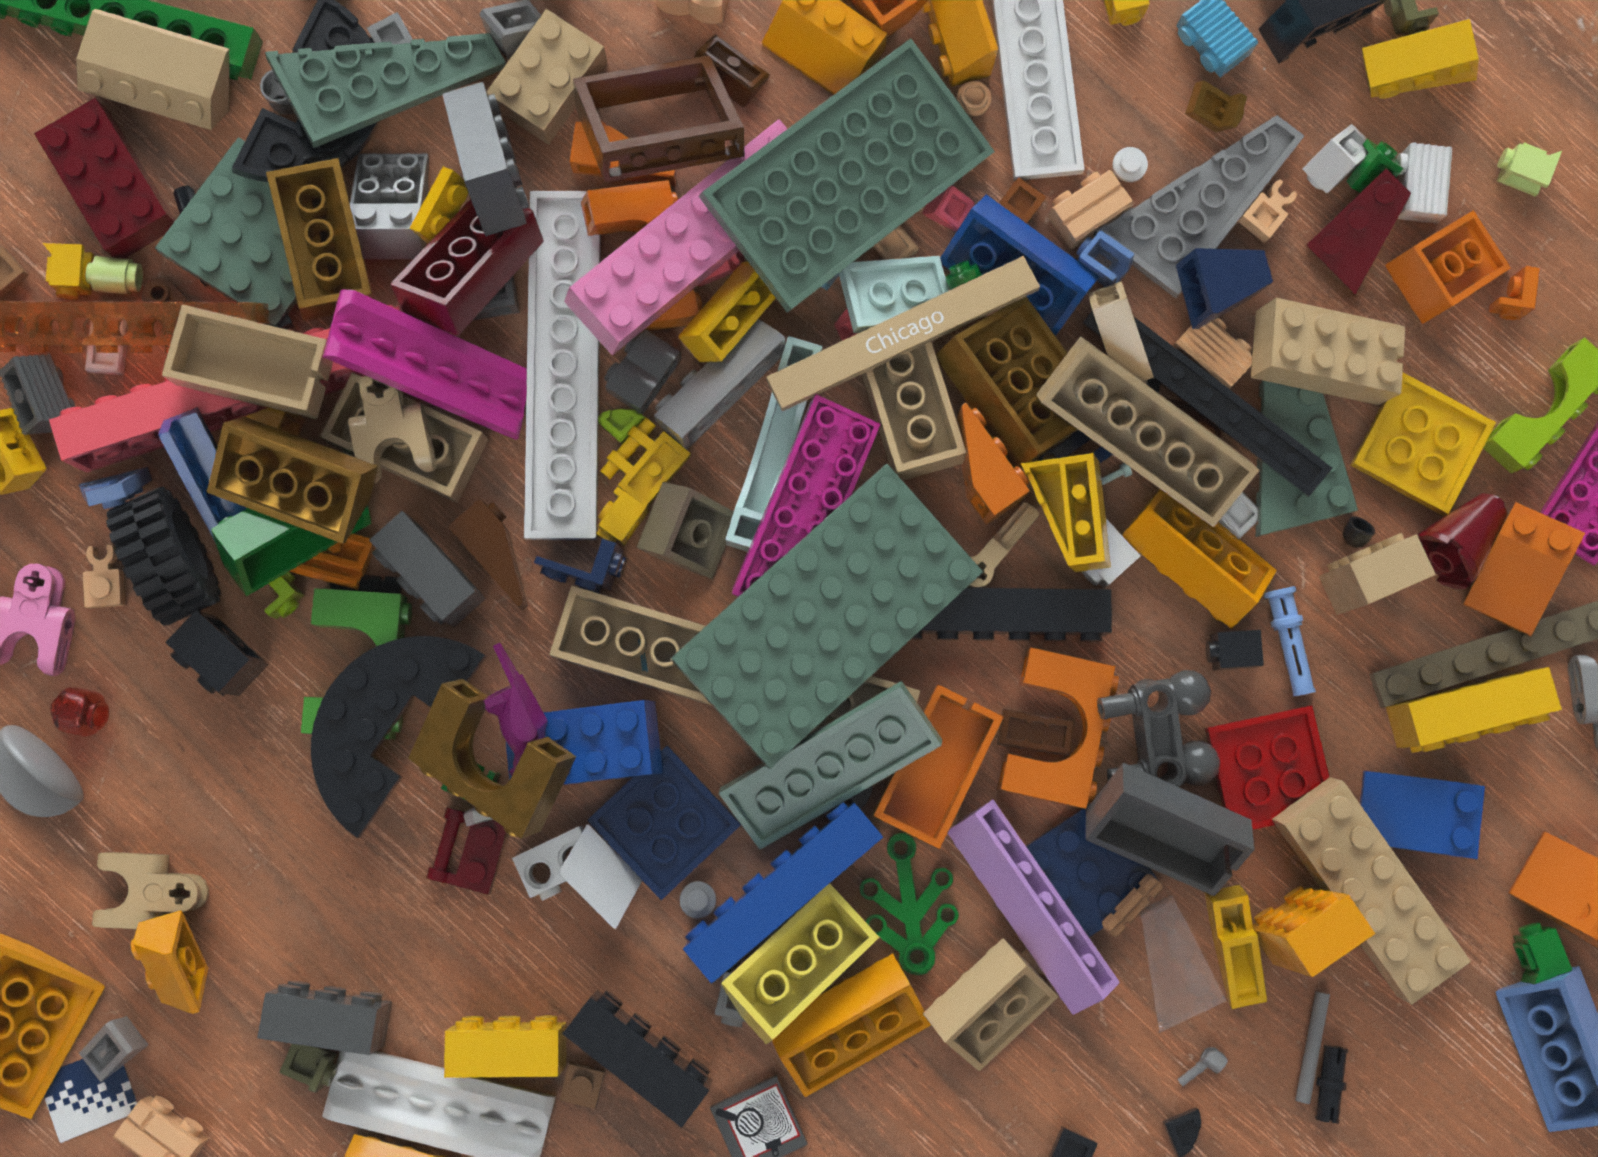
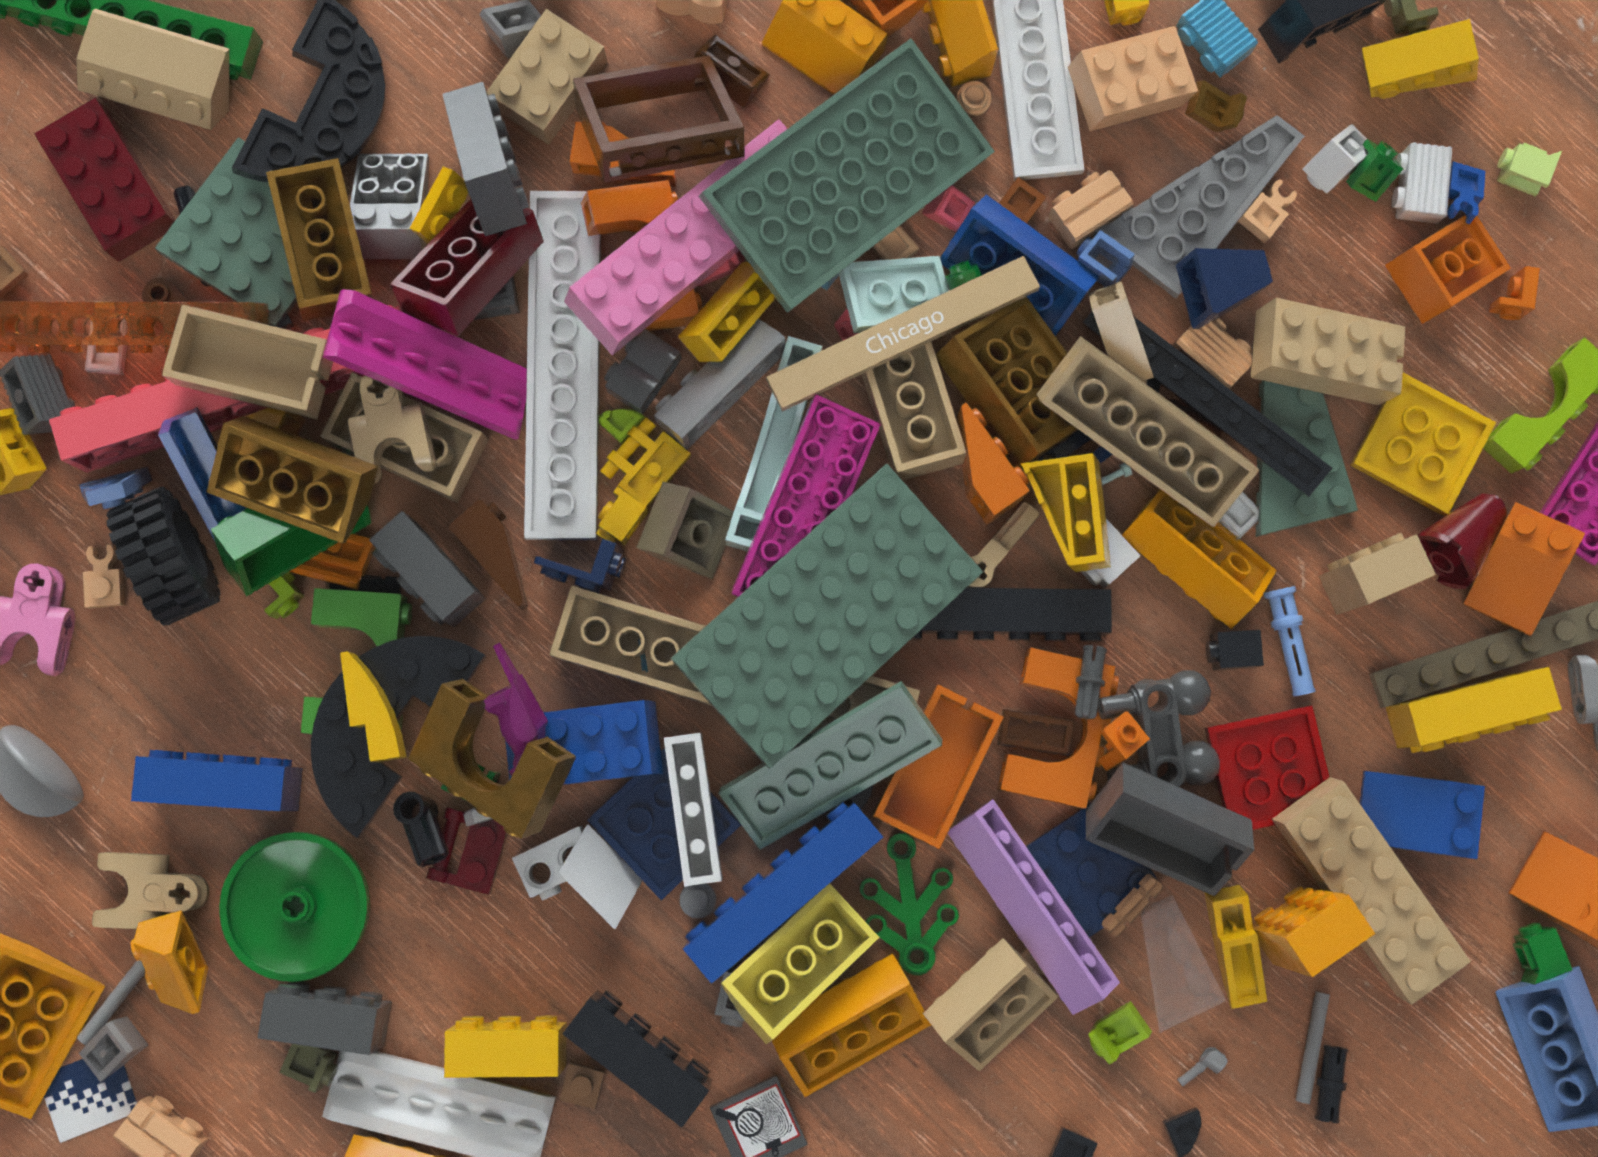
(68, 270): yellow window -> none
(79, 711): clear red head -> none
(112, 1003): none -> light grey bar
(114, 275): yellowish green brick -> none
(211, 783): none -> blue brick
(215, 654): black brick -> none
(273, 91): light grey wheel -> none
(294, 906): none -> green dish
(371, 81): sand green wing -> none
(371, 709): none -> yellow slope
(391, 30): light grey plate -> none
(423, 830): none -> black piece
(693, 809): none -> white brick
(1090, 682): none -> dark grey axle
(1118, 1032): none -> lime bracket
(1123, 739): none -> orange bracket
(1129, 164): white plate -> none
(1132, 78): none -> light nougat brick
(1358, 532): black hinge -> none
(1360, 229): dark red wing -> none
(1466, 190): none -> blue plate

